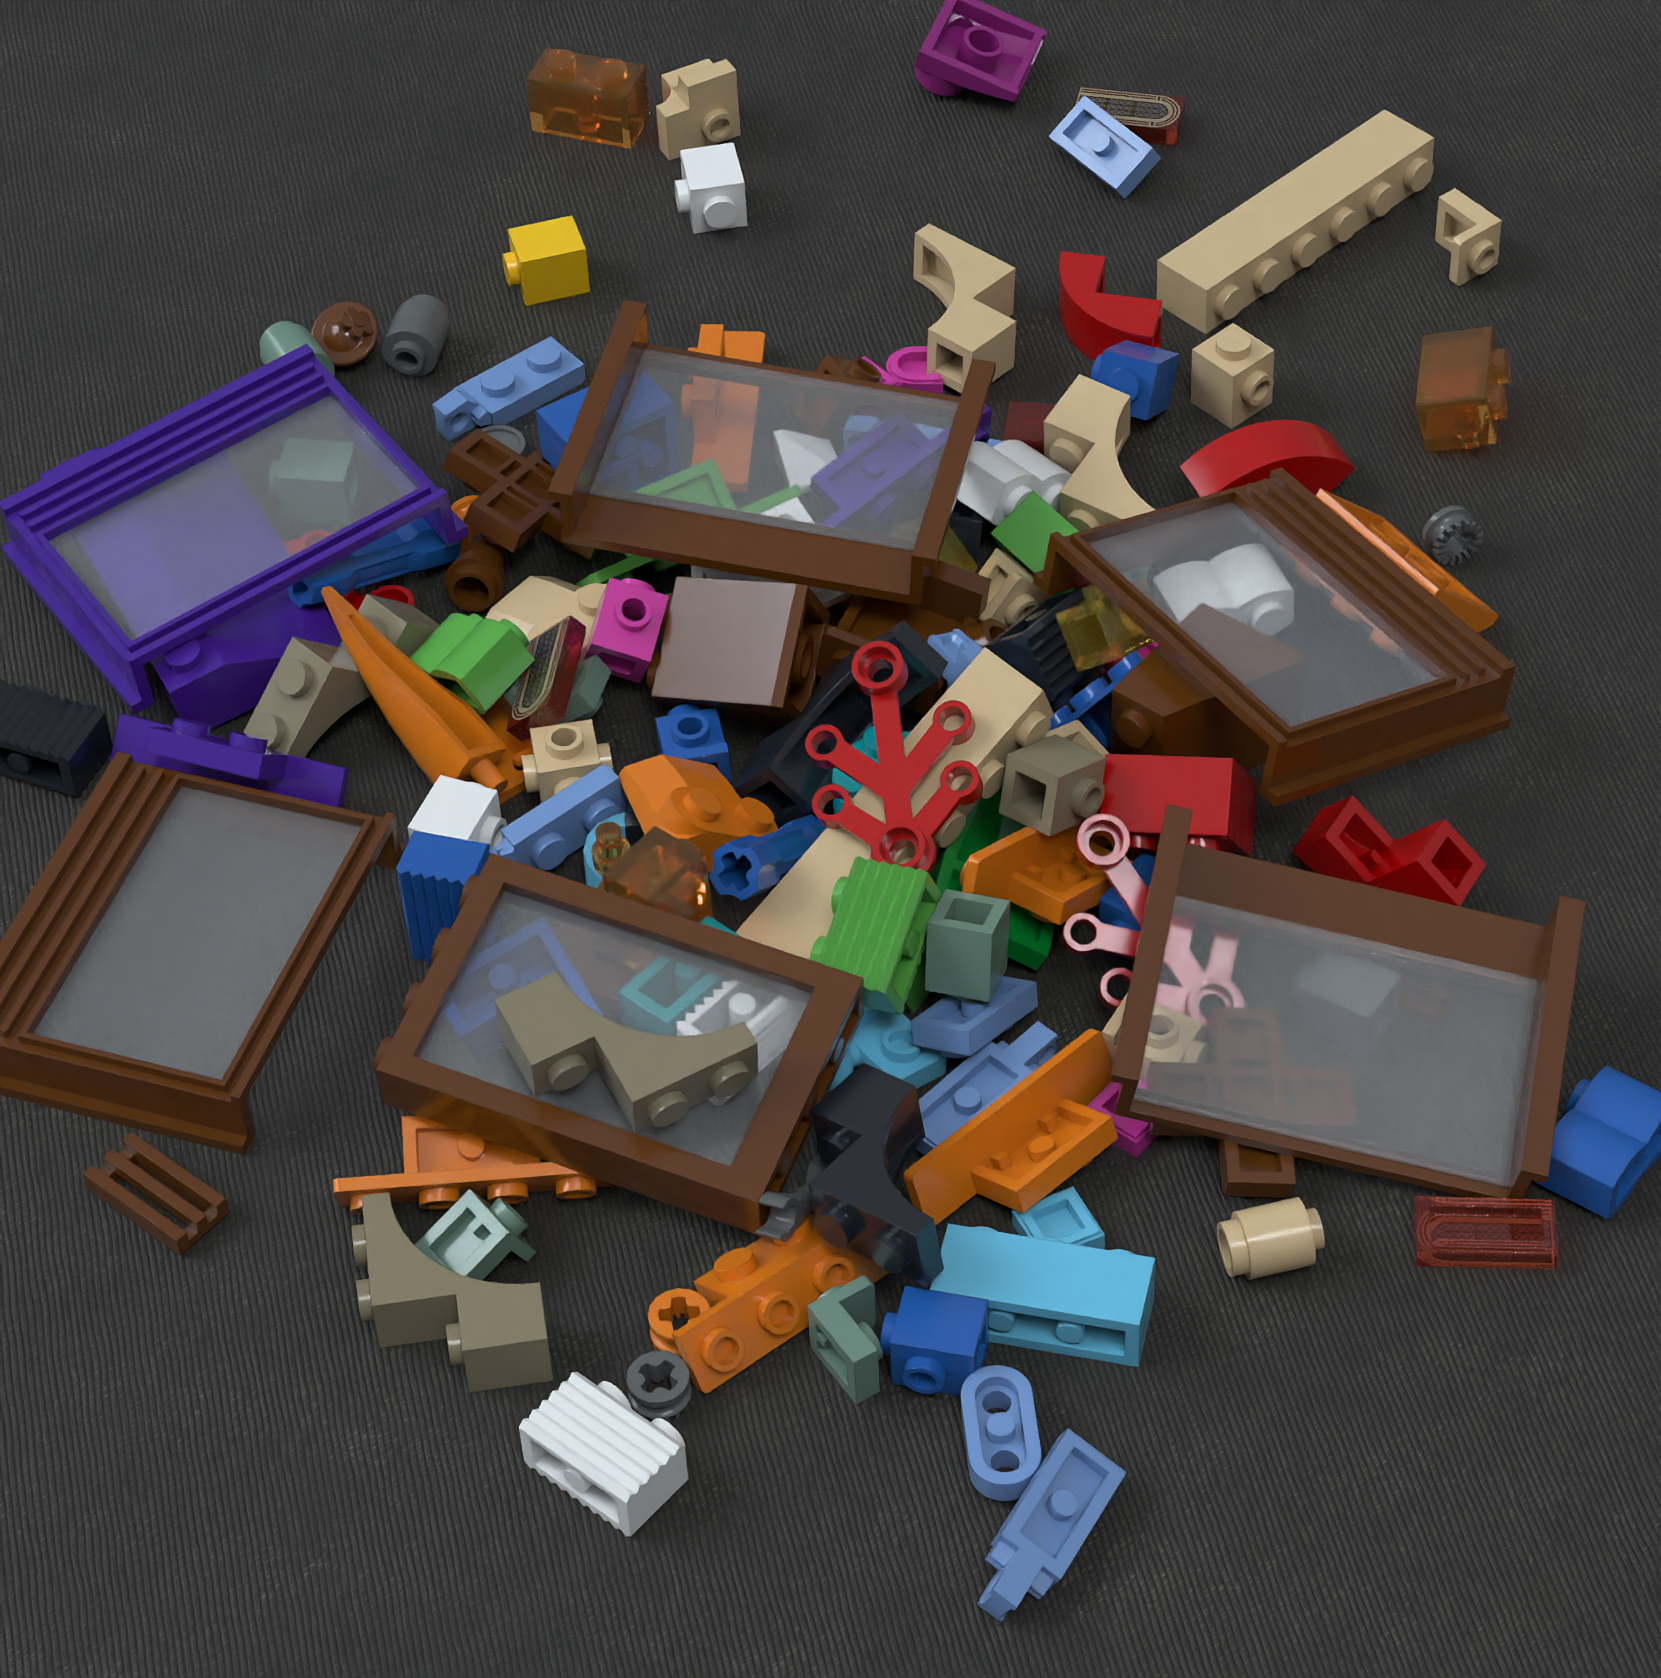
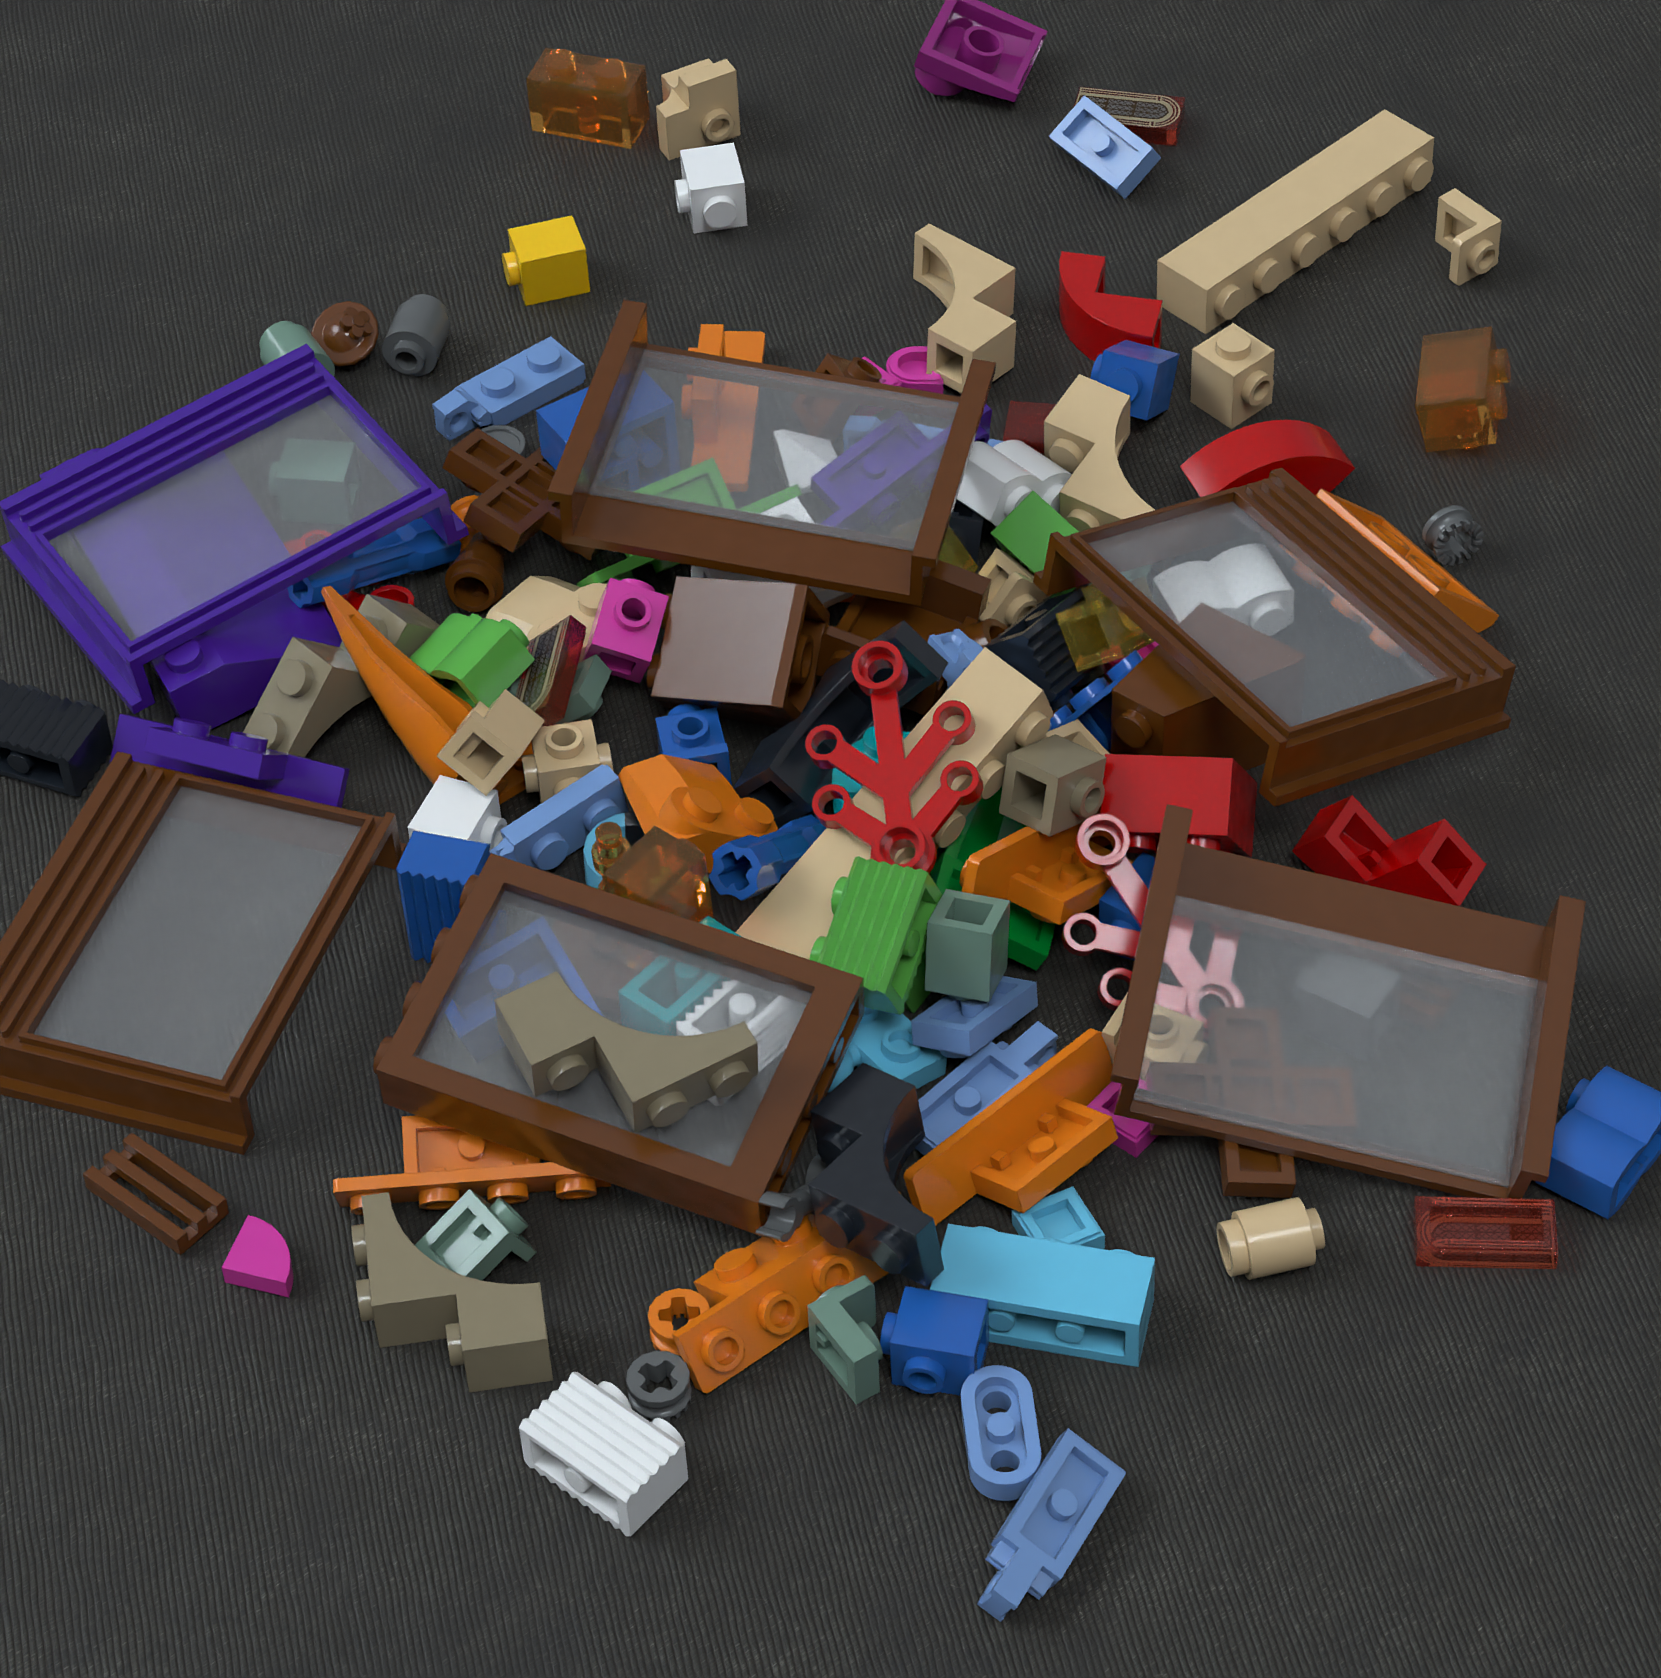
(259, 1259): none -> dark pink tile
(491, 740): none -> tan brick

